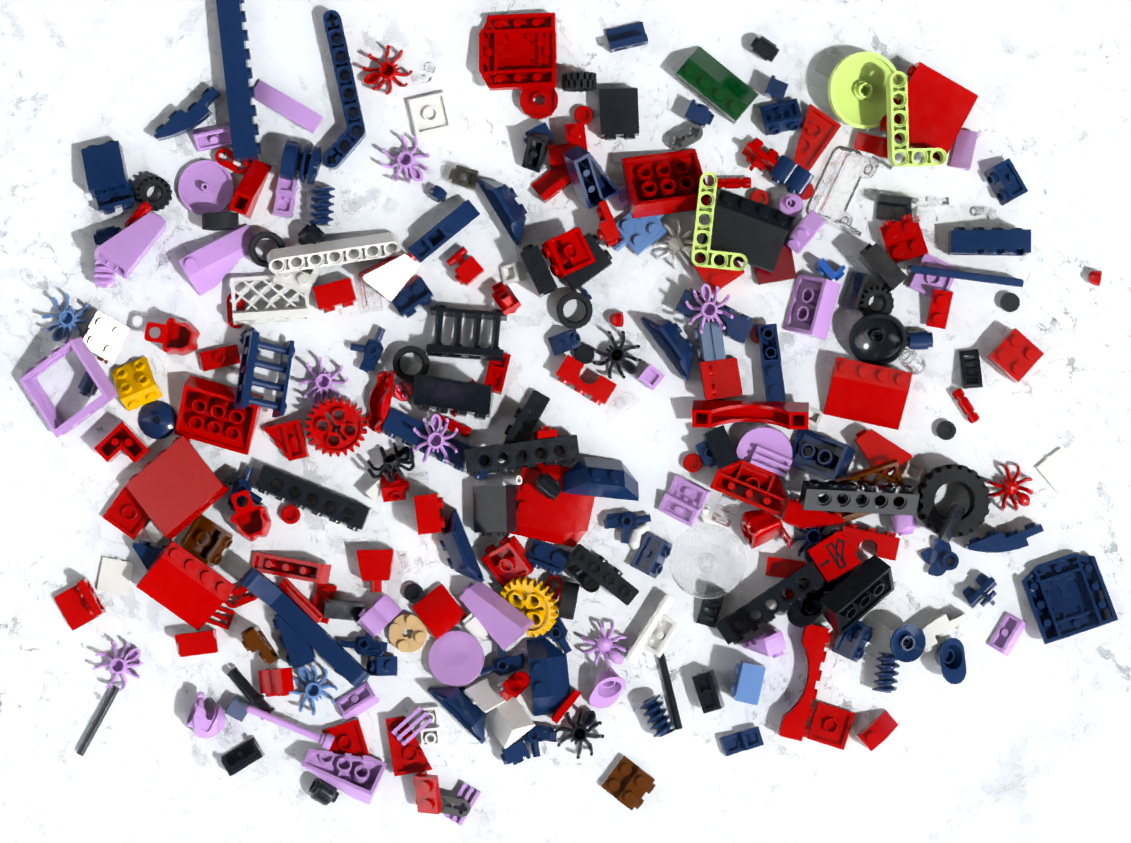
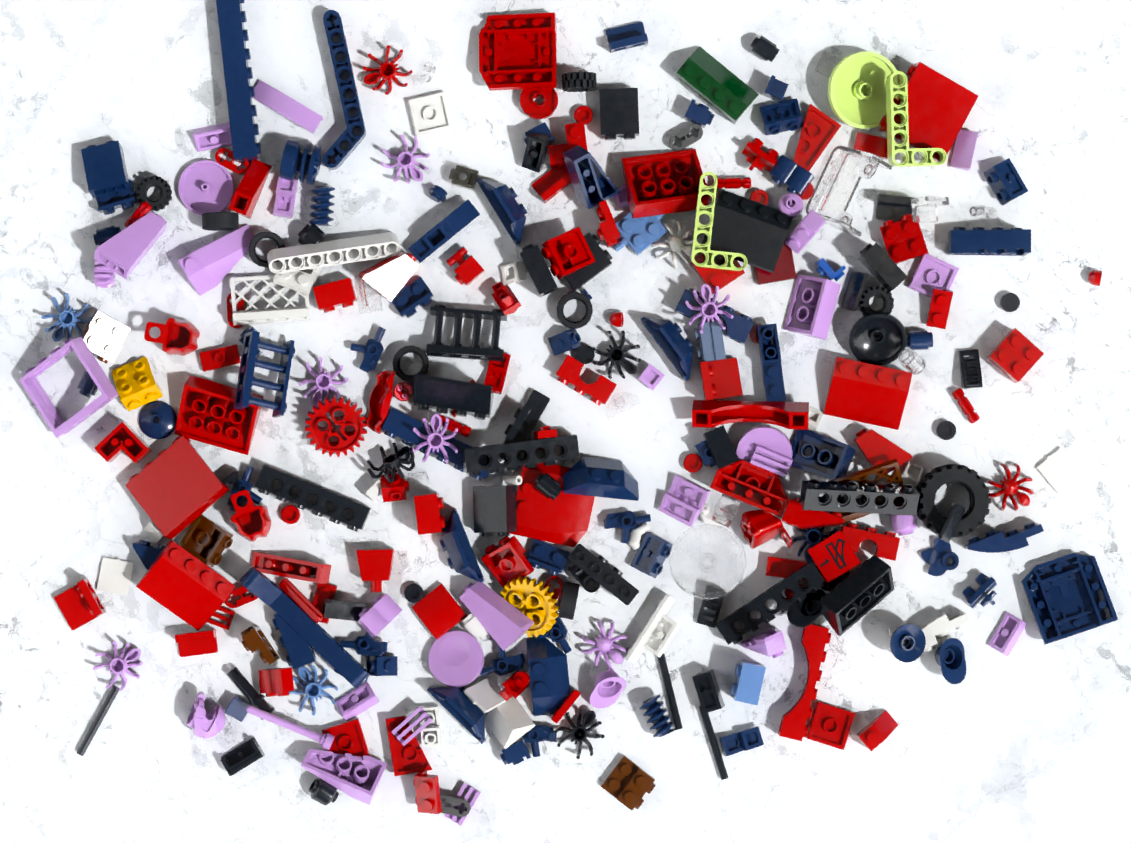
(127, 514): red tile -> none
(184, 122): dark blue slope -> none
(289, 439): red wing -> none
(403, 643): tan plate -> none
(714, 744): none -> black bar
(853, 641): dark blue bracket -> none
(886, 673): dark blue piece -> none
(965, 276): dark blue tile -> none

